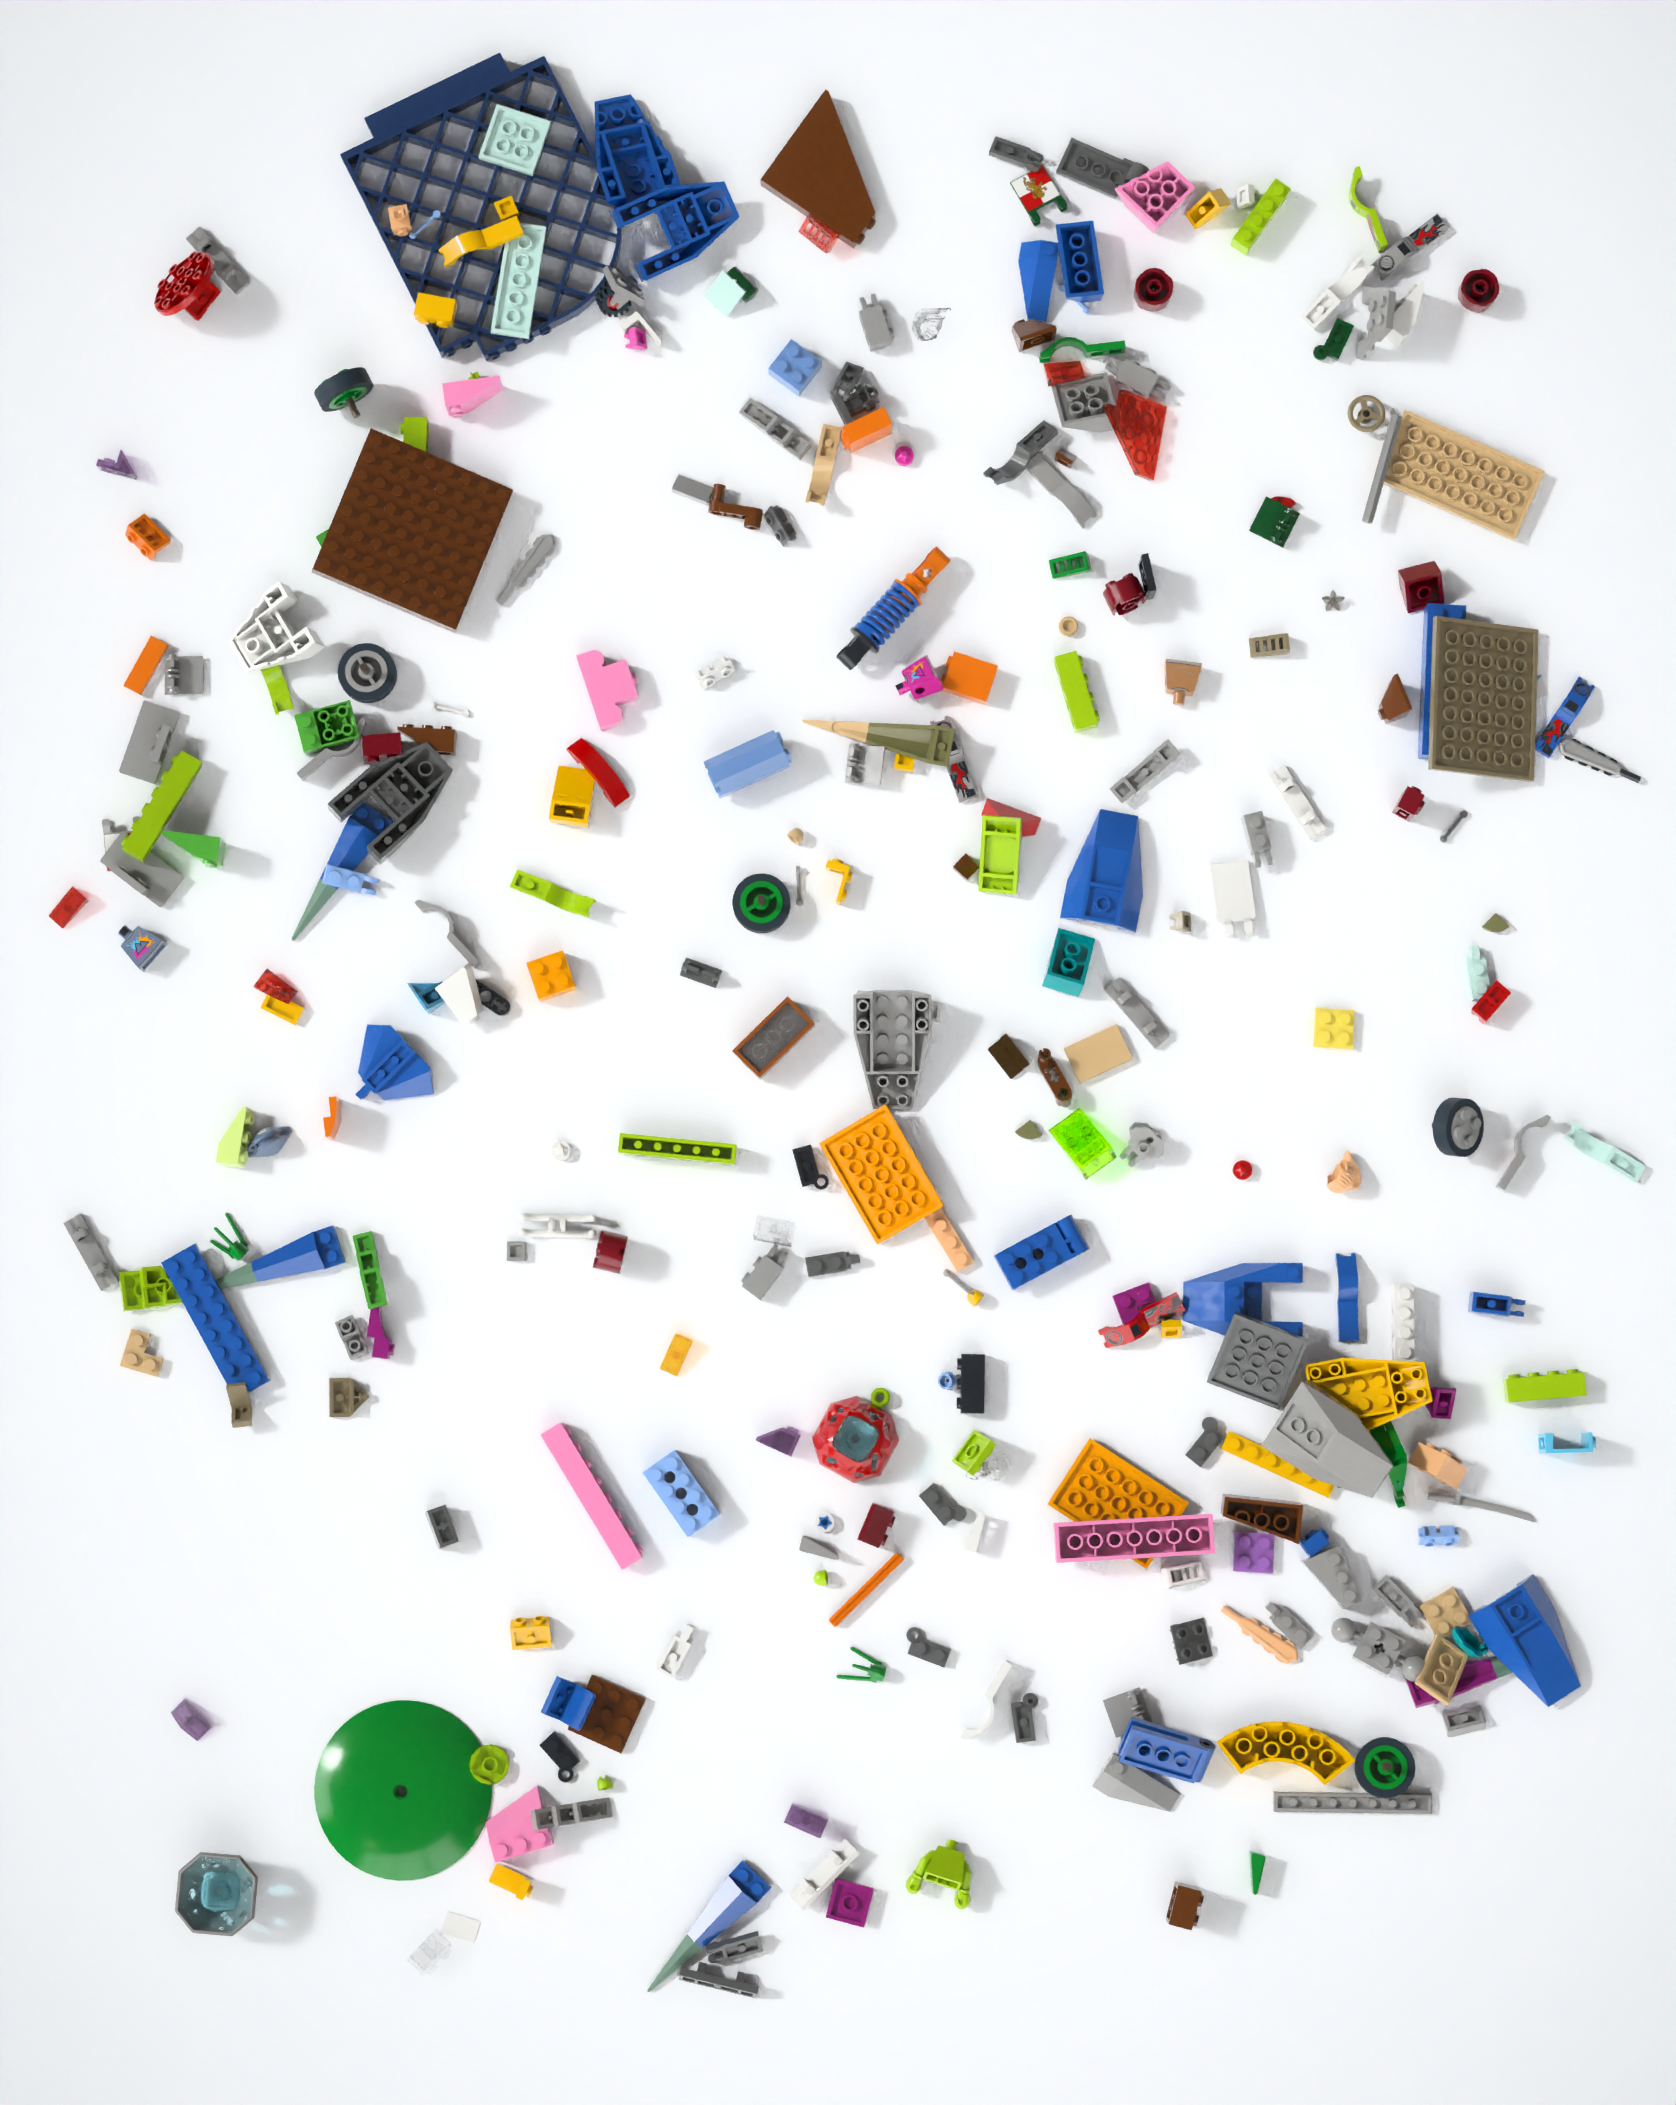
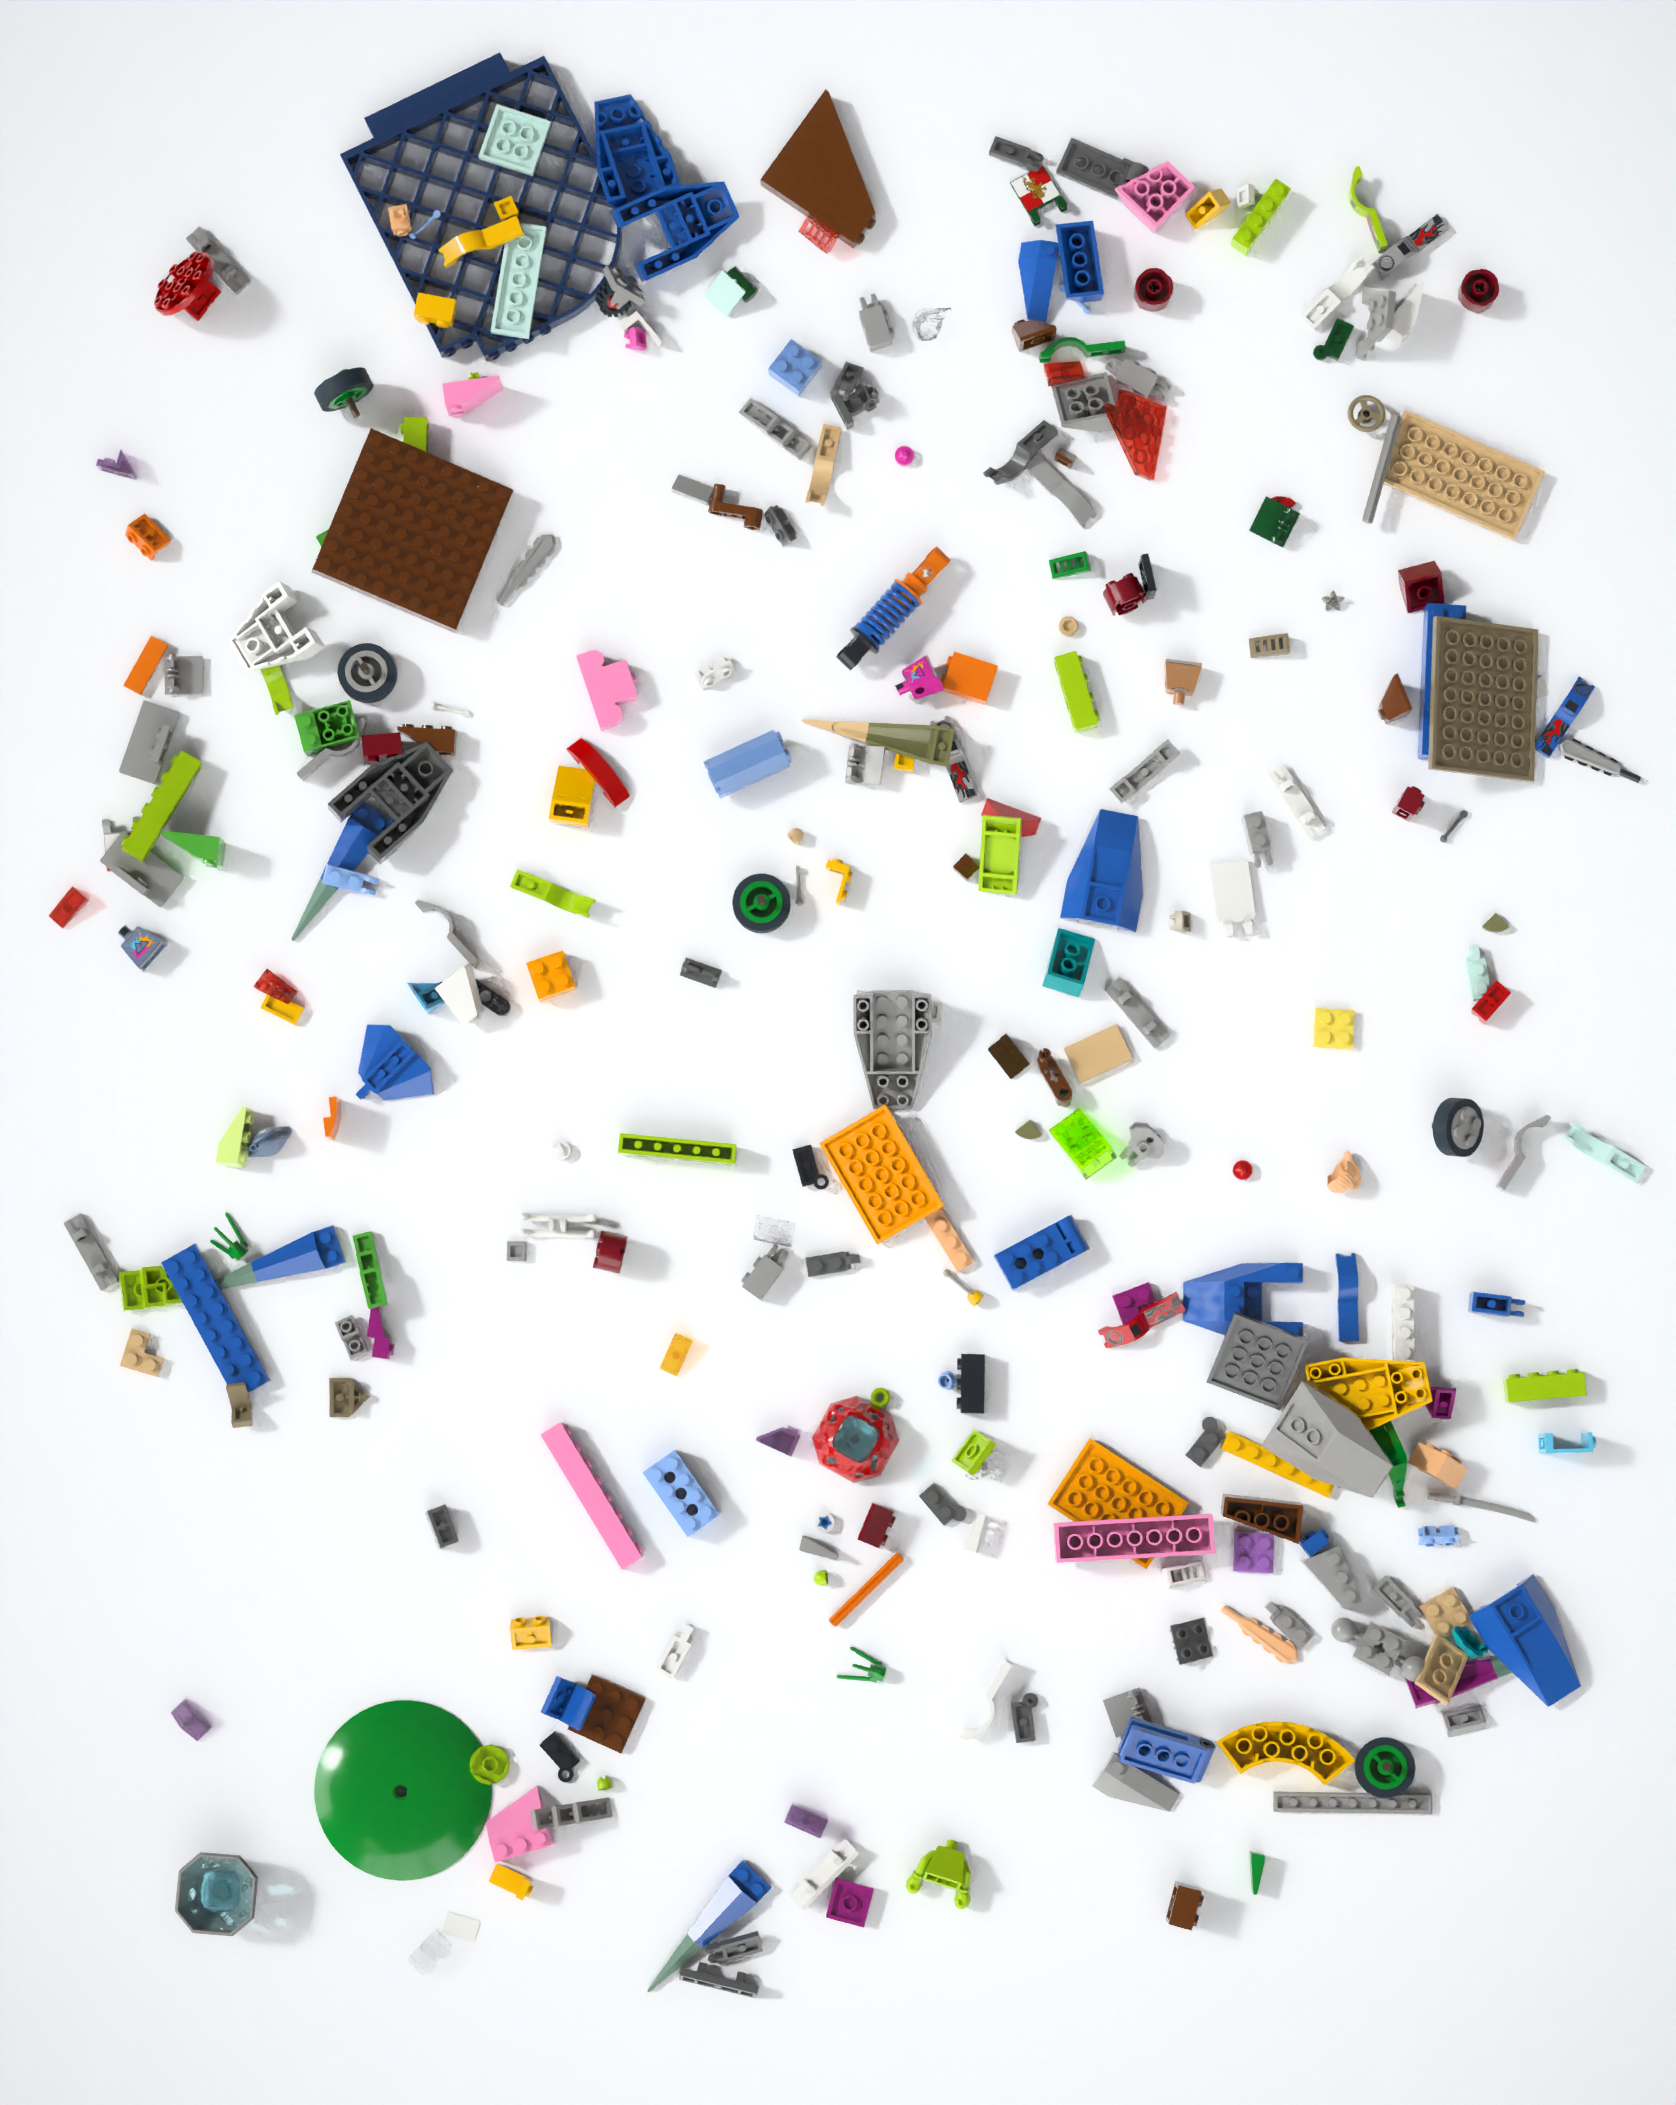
(773, 1038): clear brick -> none
(866, 430): orange brick -> none
(926, 1649): dark grey hinge -> none
(1171, 1328): yellow plate -> none

